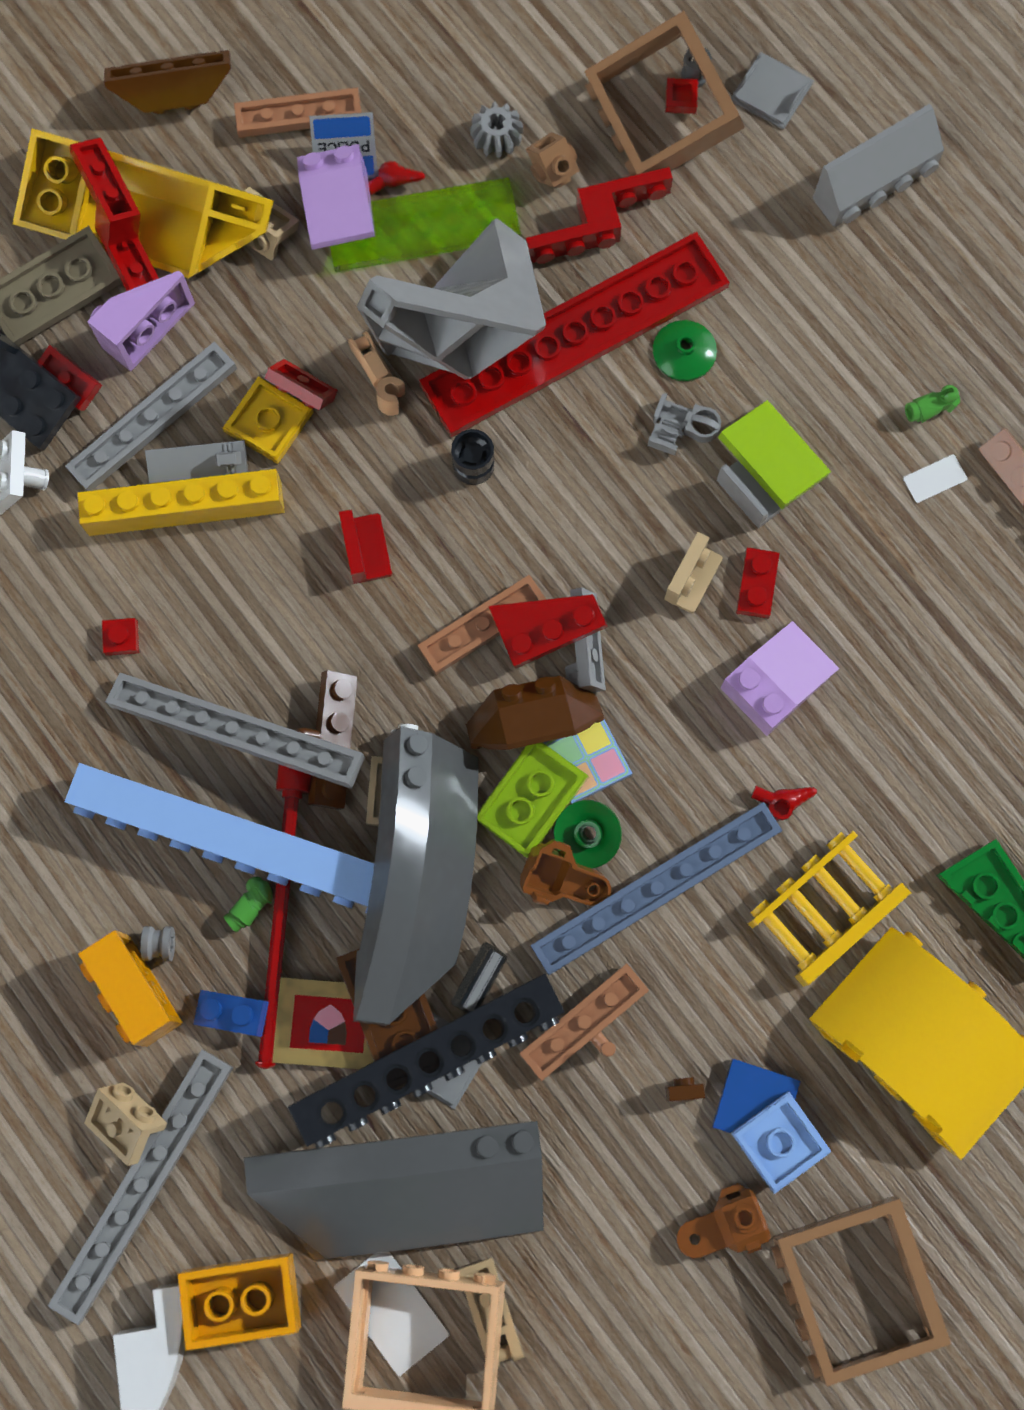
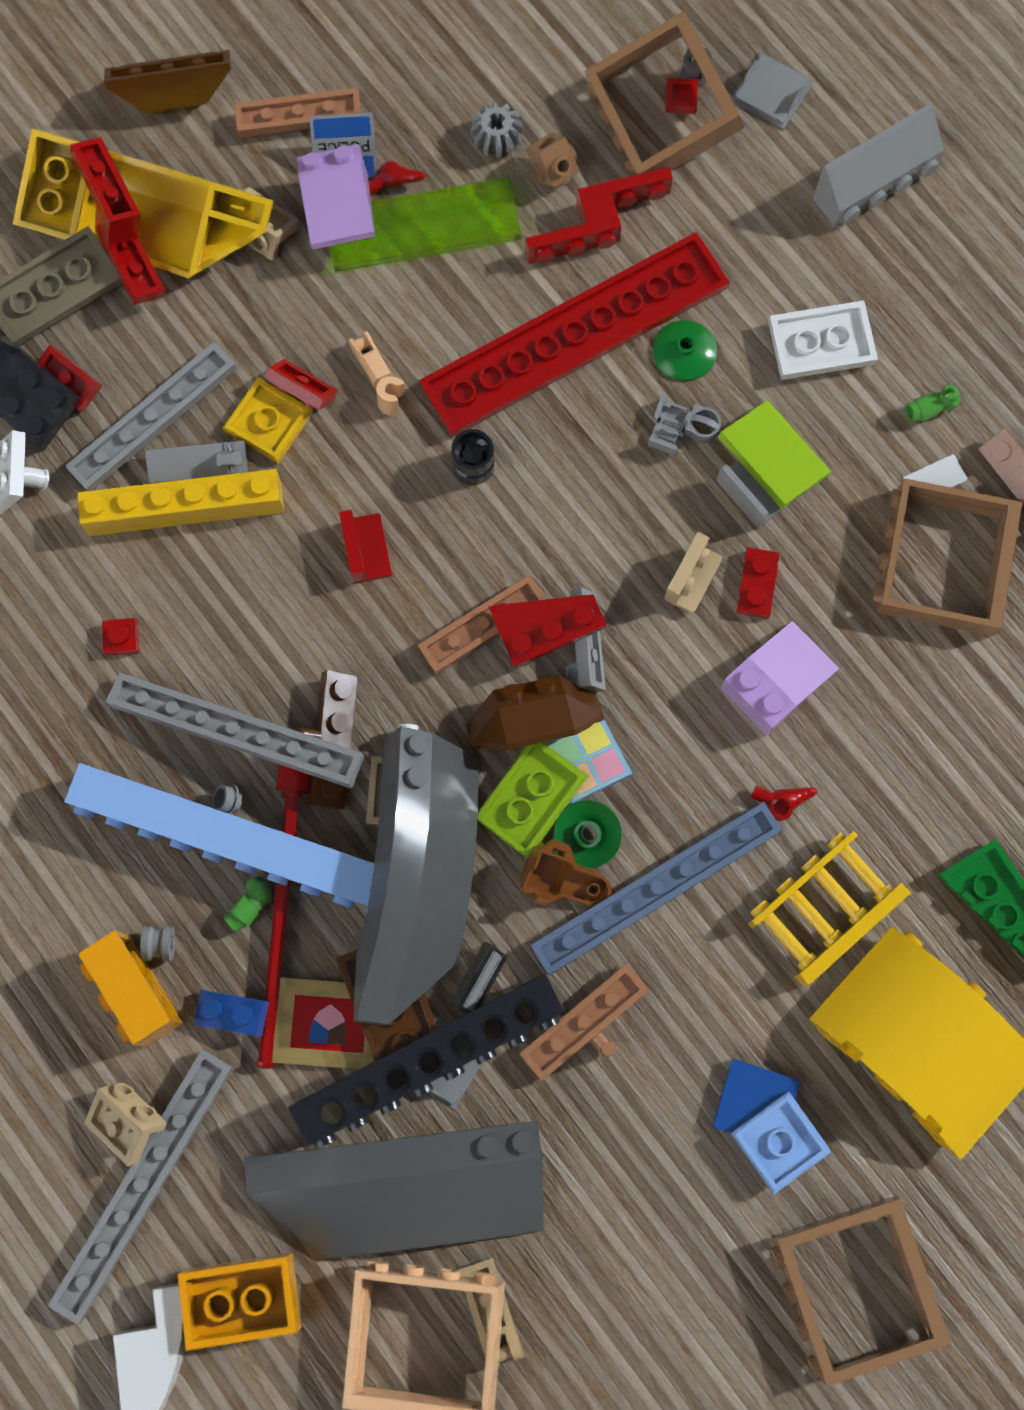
(139, 318): lavender slope -> none
(227, 799): none -> light grey plate
(399, 1318): white sticker -> none
(470, 316): light grey panel -> none
(684, 1090): reddish brown plate -> none
(731, 1225): dark orange piece -> none
(822, 340): none -> white plate
(1009, 515): none -> medium nougat window

